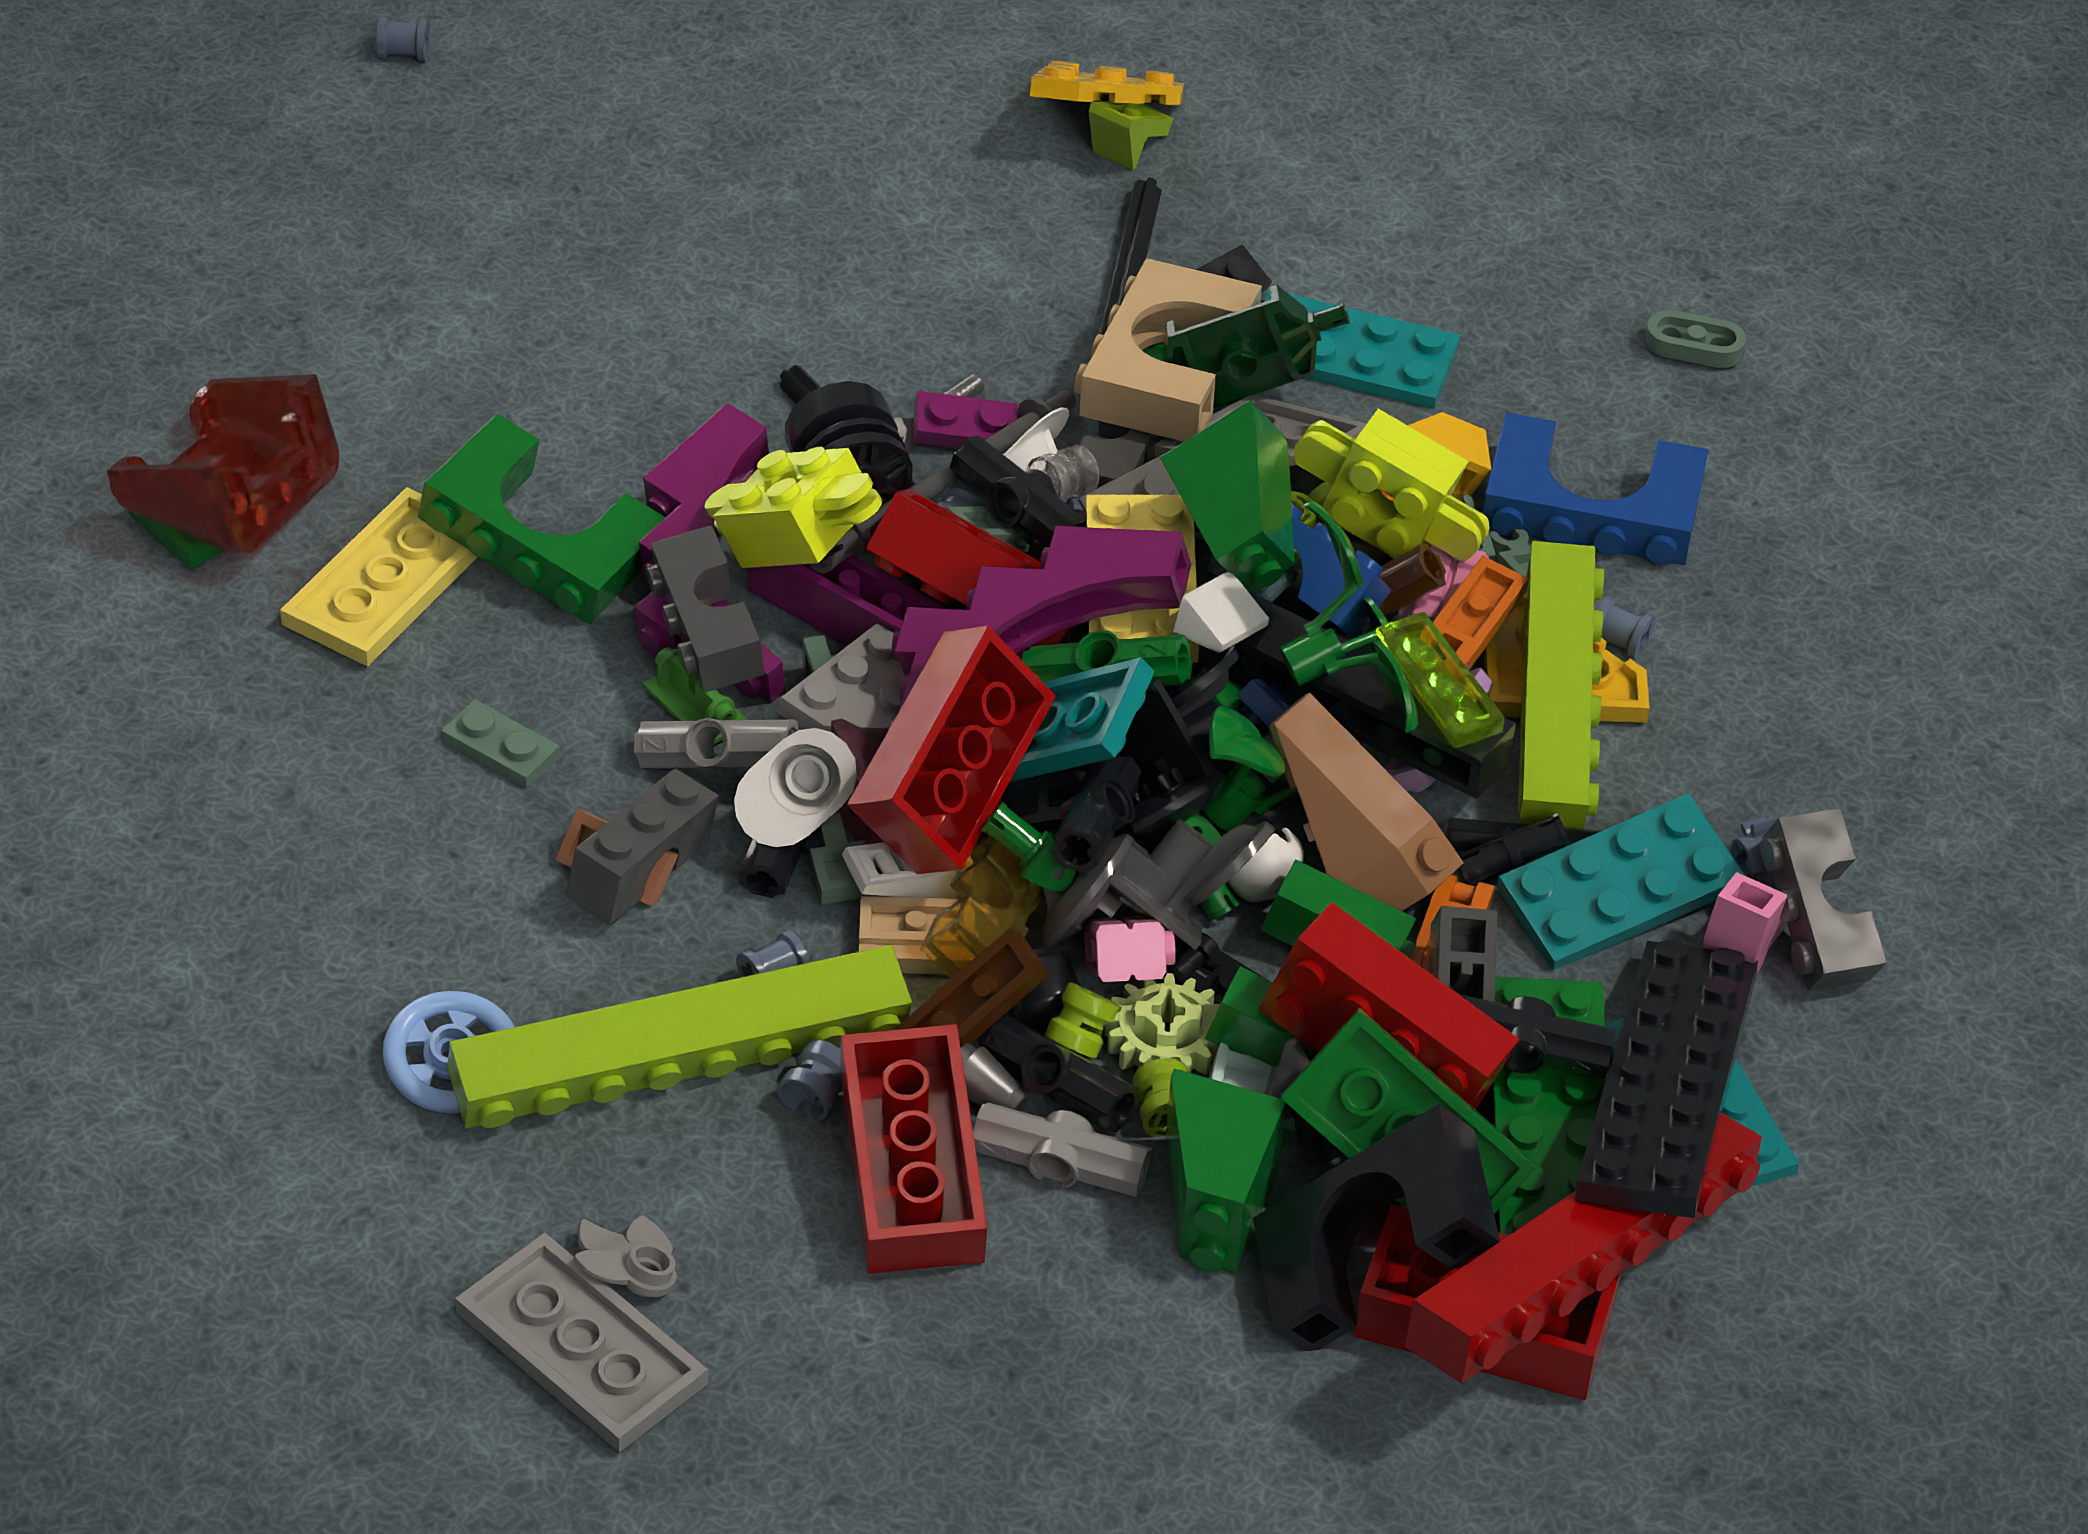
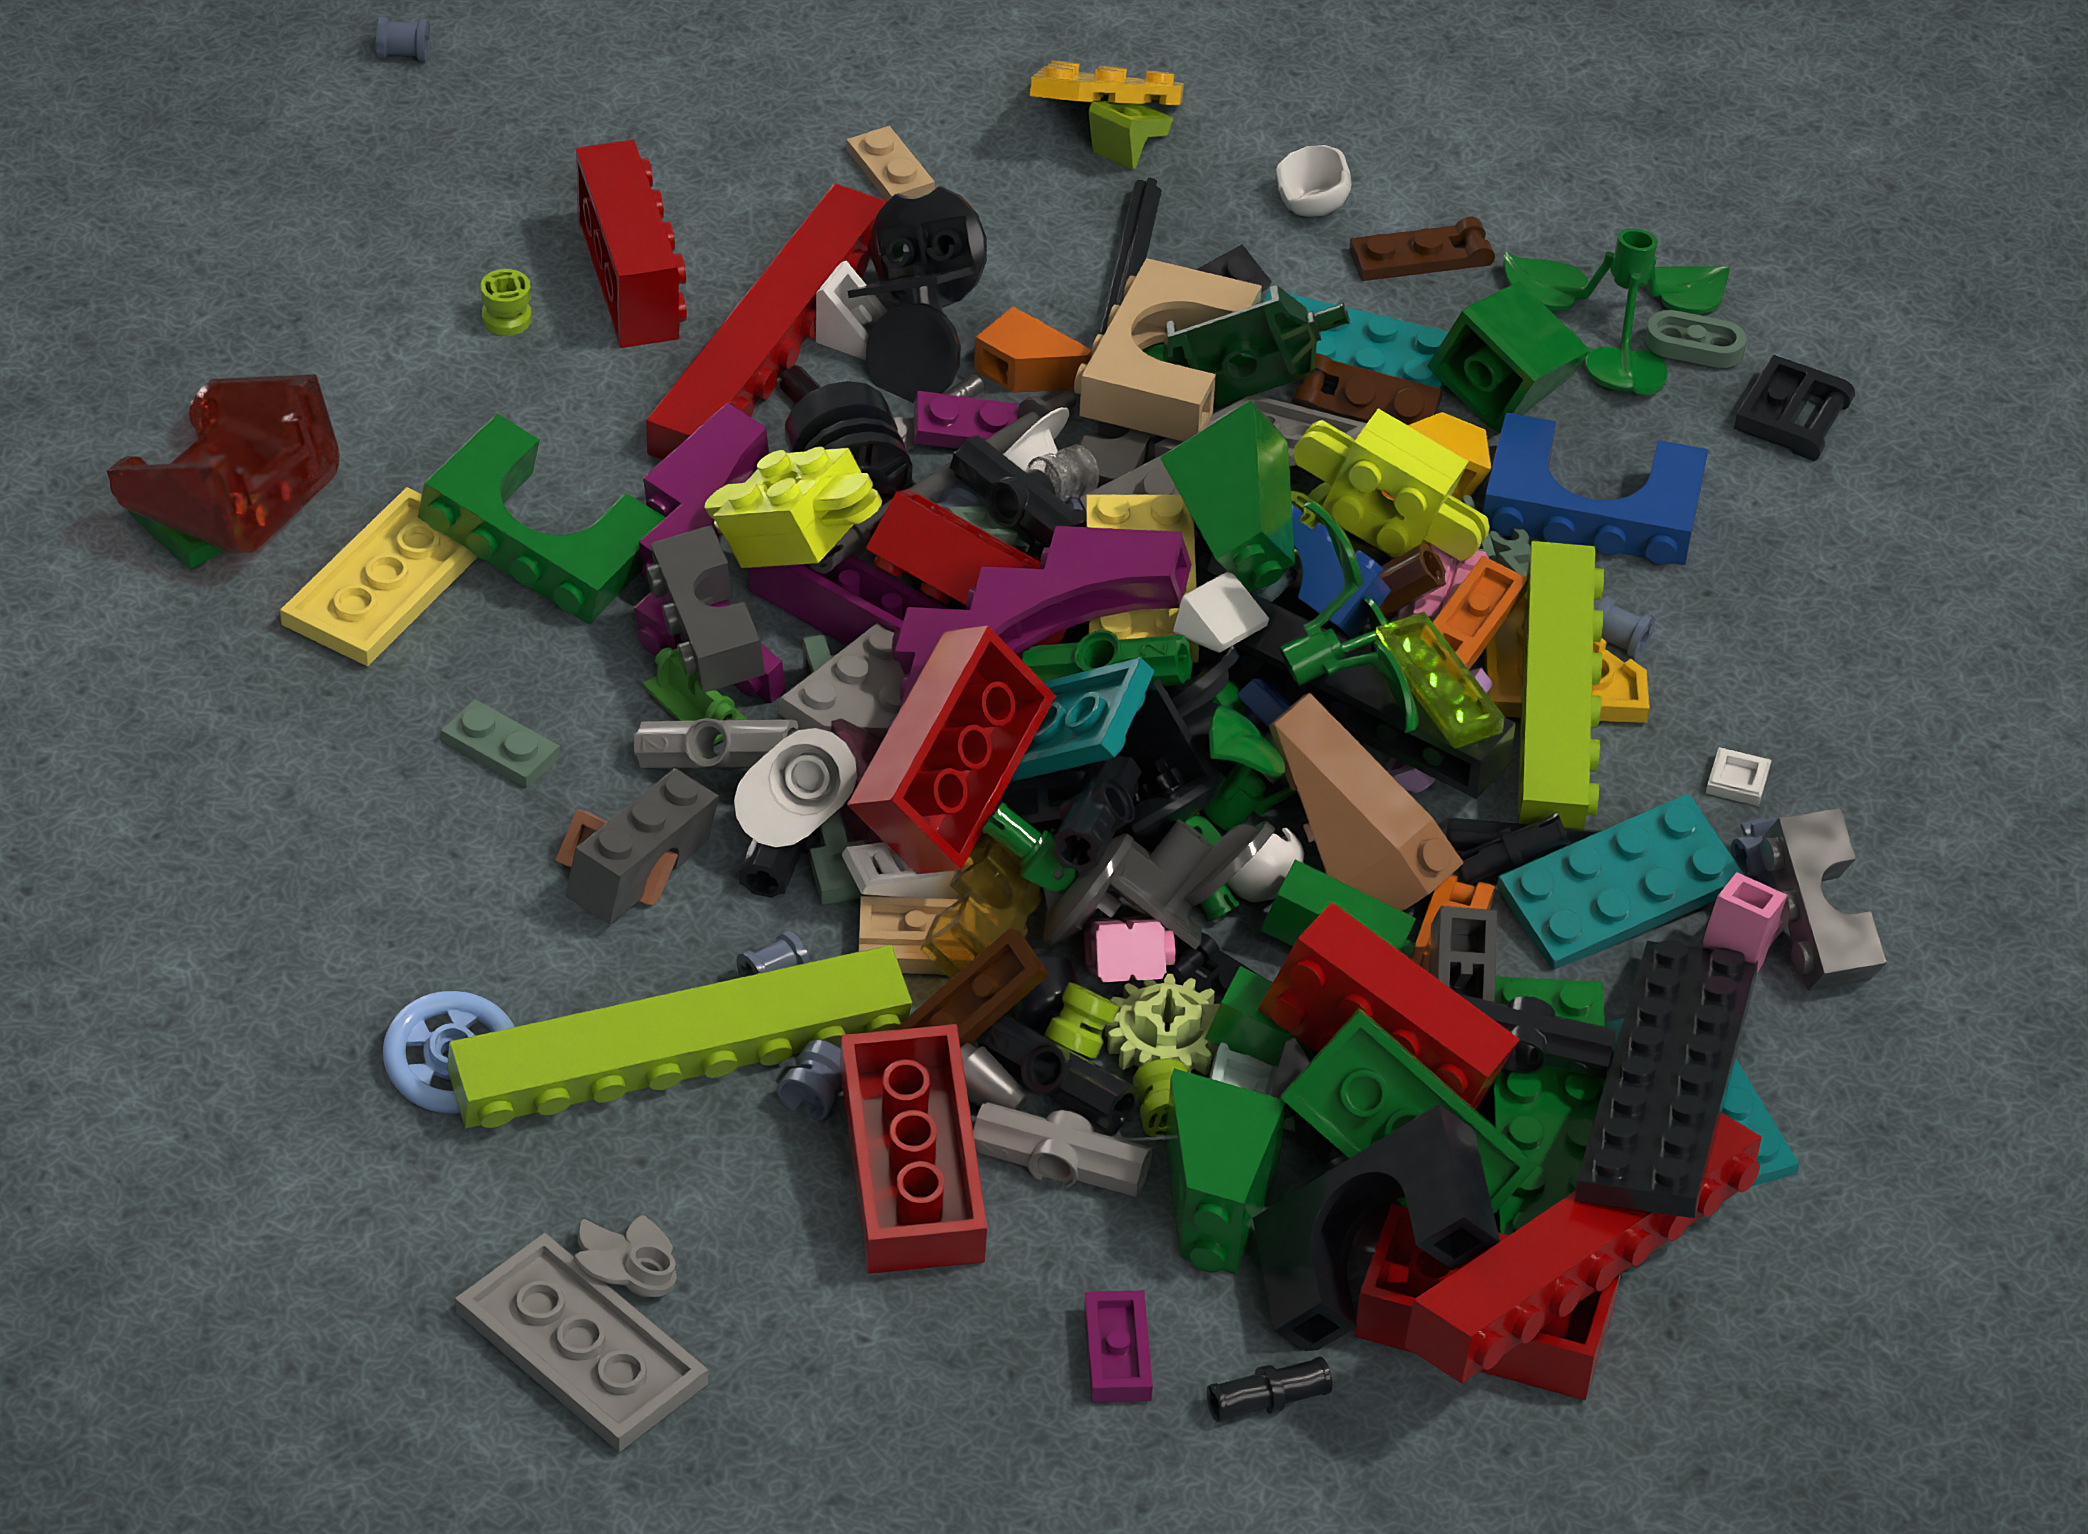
(506, 302): none -> lime wheel
(630, 243): none -> red brick
(769, 322): none -> red brick
(845, 321): none -> white slope
(889, 164): none -> tan plate
(916, 342): none -> black piece
(1028, 354): none -> orange slope
(1118, 1346): none -> magenta plate
(1269, 1389): none -> black pin
(1317, 176): none -> white hair
(1364, 391): none -> reddish brown plate
(1422, 251): none -> reddish brown plate
(1506, 355): none -> green slope
(1633, 266): none -> green plant
(1738, 776): none -> white tile
(1781, 396): none -> black plate

